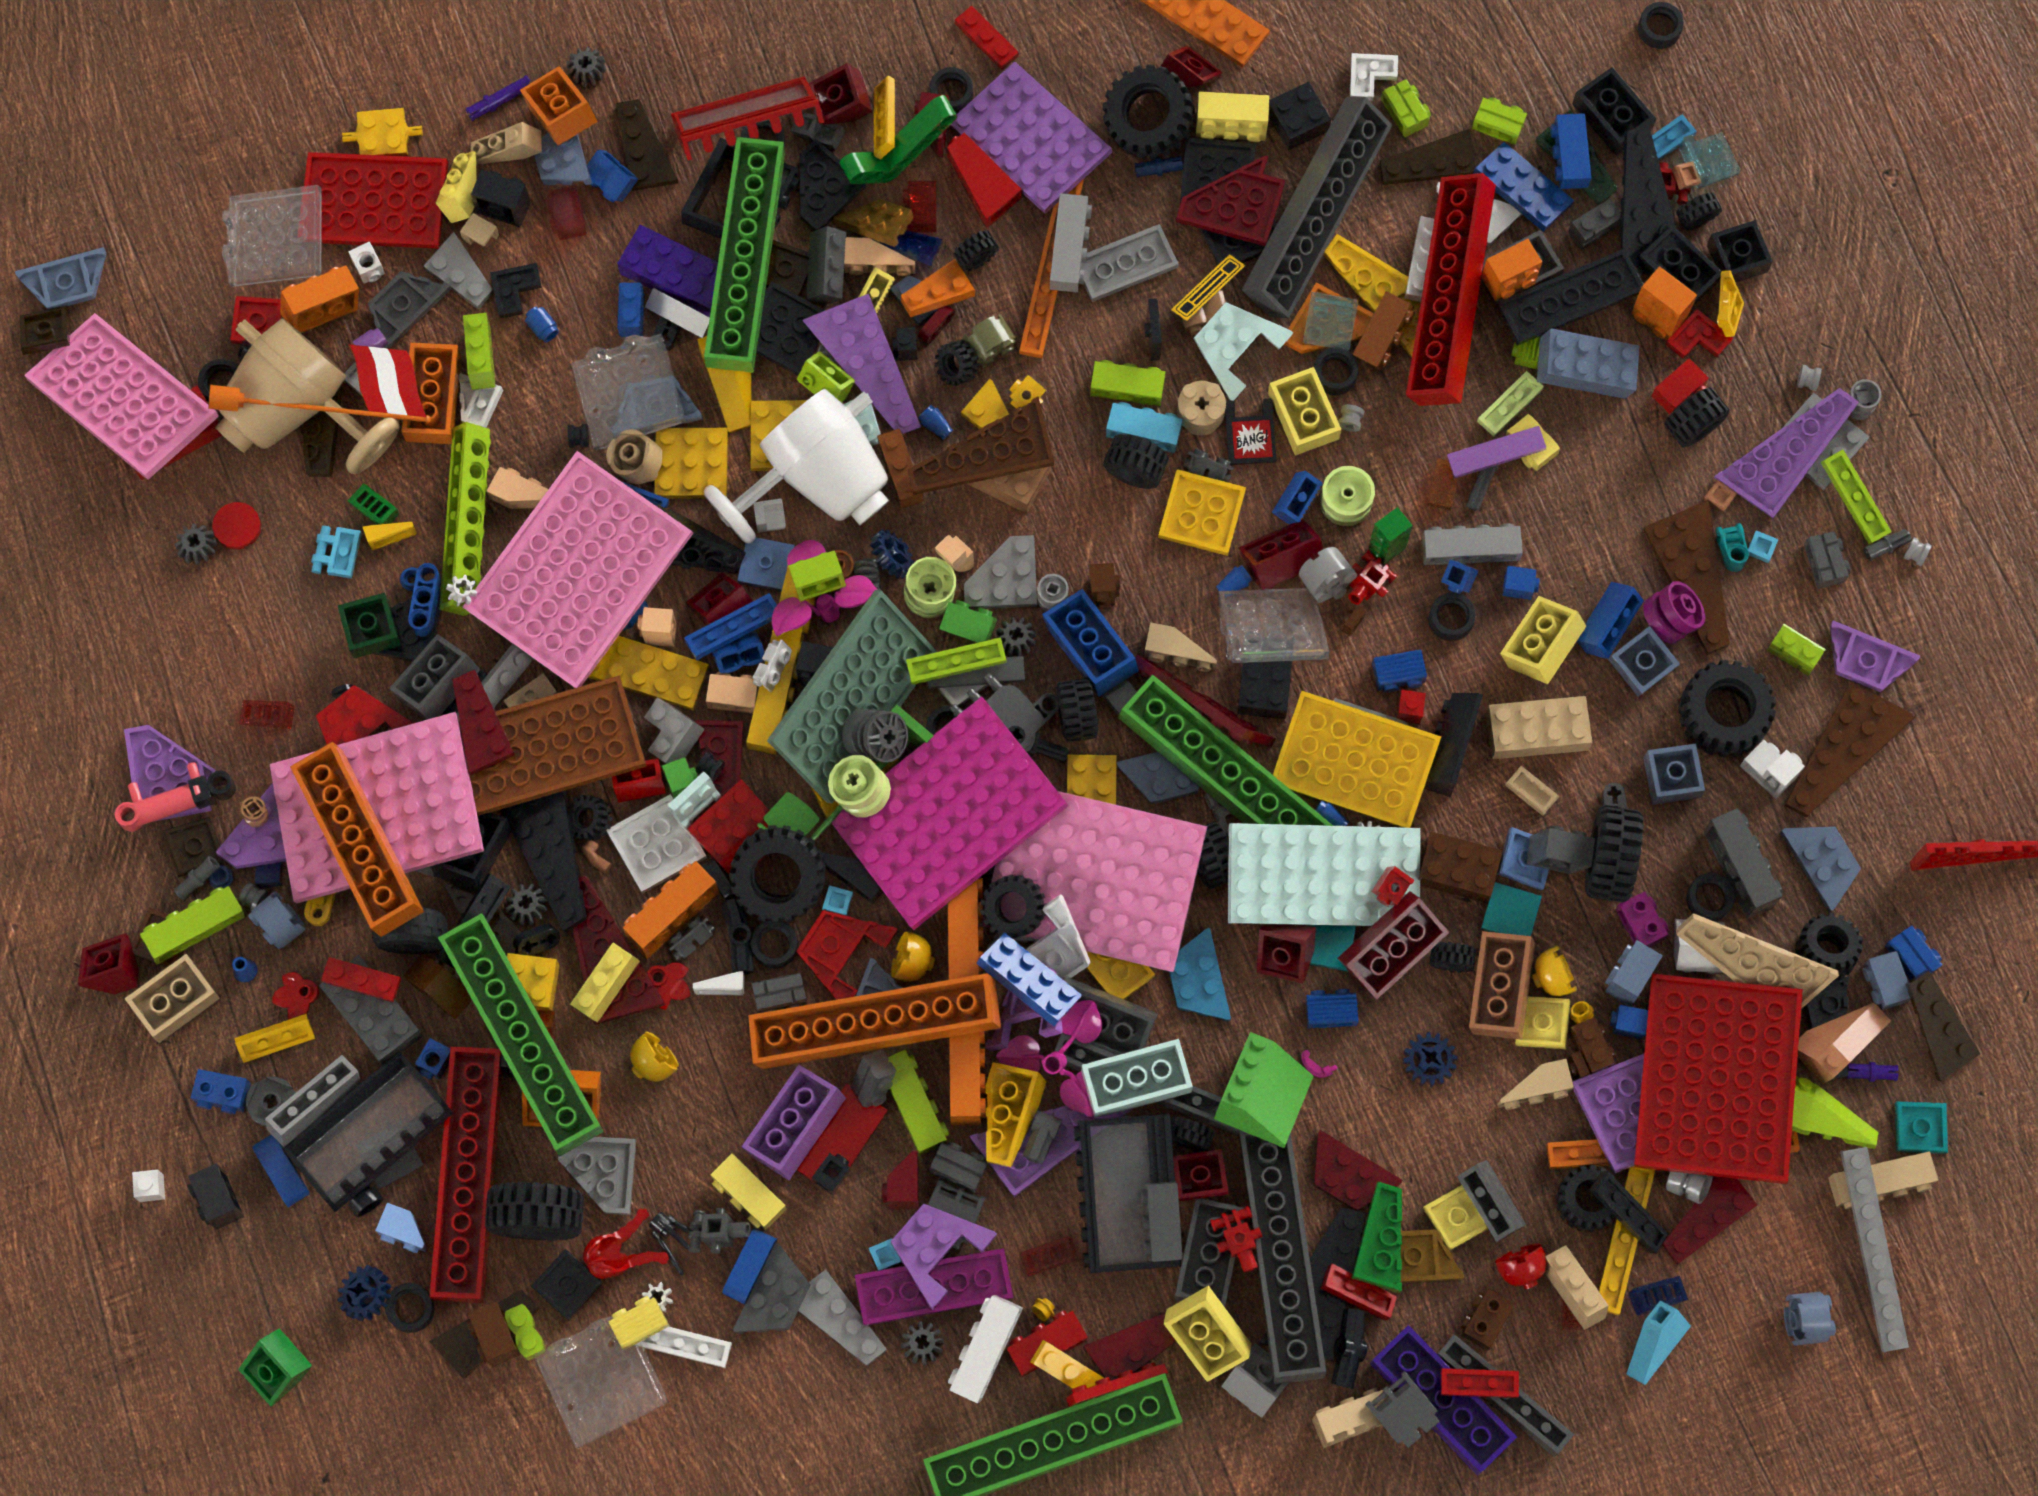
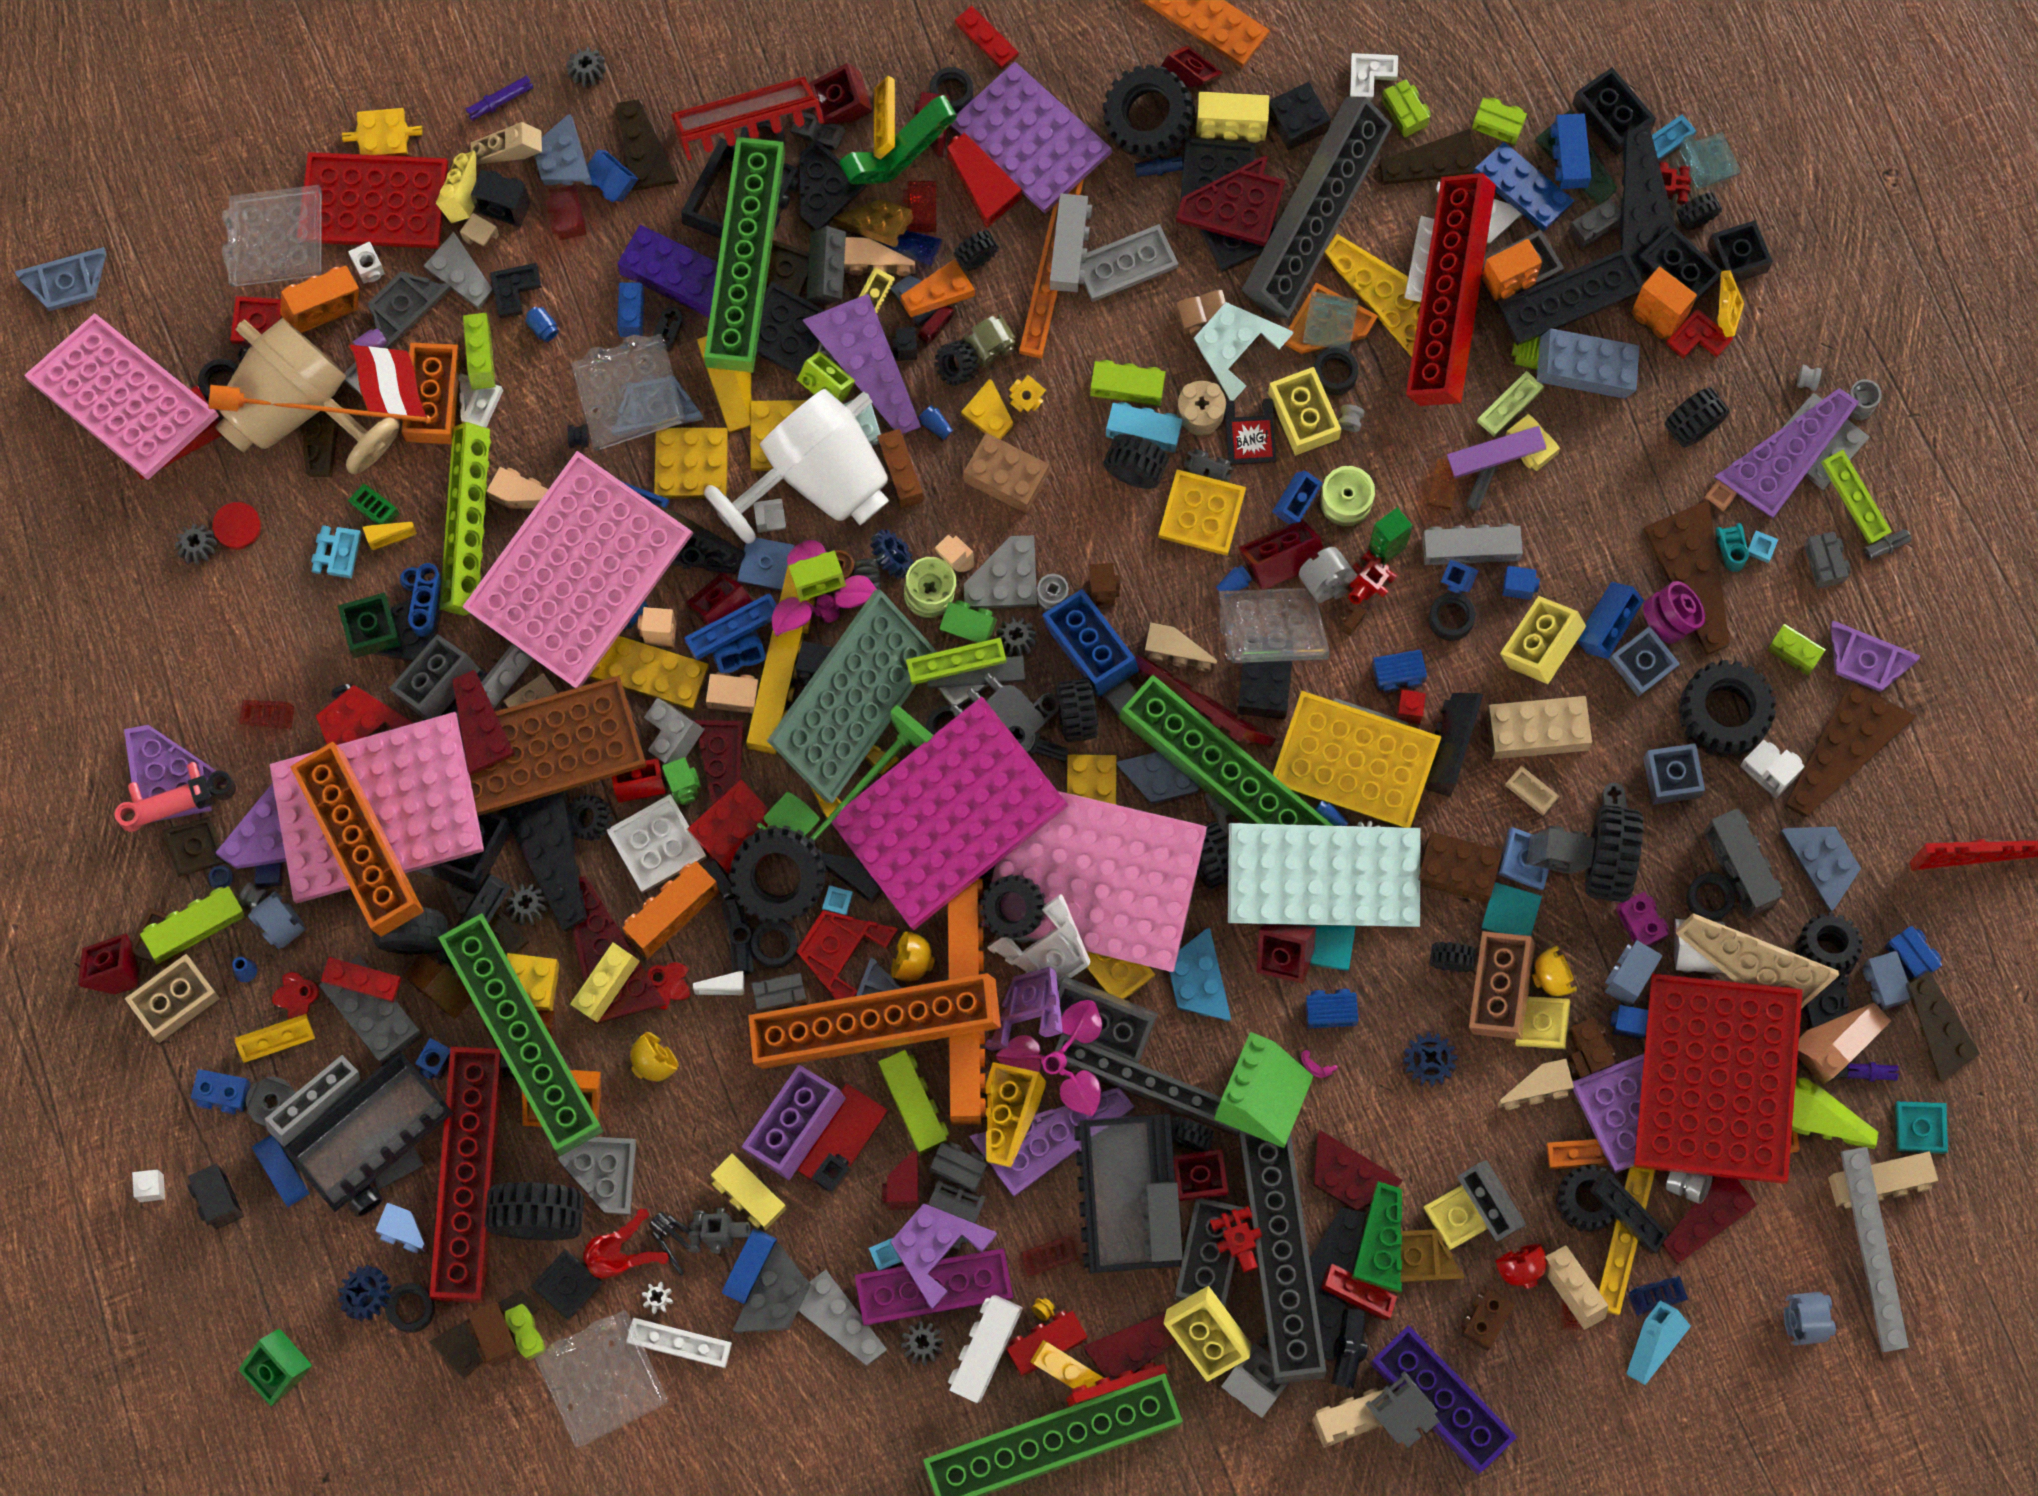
(44, 330): dark brown plate -> none
(196, 878): dark grey pin -> none
(257, 816): medium nougat wheel -> none
(322, 904): yellow plate -> none
(464, 583): white gear -> none
(536, 938): black beam -> none
(558, 105): orange brick -> none
(594, 859): nougat arm -> none
(634, 457): tan brick -> none
(638, 1323): light yellow brick -> none
(677, 312): white sticker -> none
(682, 941): dark grey hinge -> none
(693, 800): light aqua plate -> none
(710, 766): black wheel -> none
(777, 656): white hinge -> none
(859, 786): yellowish green wheel -> none
(873, 1079): dark grey brick -> none
(875, 734): dark grey wheel -> none
(996, 450): reddish brown wing -> none
(1029, 979): plate -> none
(1043, 1132): dark grey piece -> none
(1136, 1078): light aqua brick -> none
(1153, 330): black plate -> none
(1208, 287): sticker -> none
(1383, 890): red brick -> none
(1384, 331): dark orange brick -> none
(1393, 945): dark red brick -> none
(1479, 1383): red plate -> none
(1521, 1411): dark grey brick -> none
(1581, 1012): yellow plate -> none
(1670, 12): black tyre -> none
(1680, 386): red brick -> none
(1686, 175): nougat tile -> none
(1917, 551): light grey wheel -> none

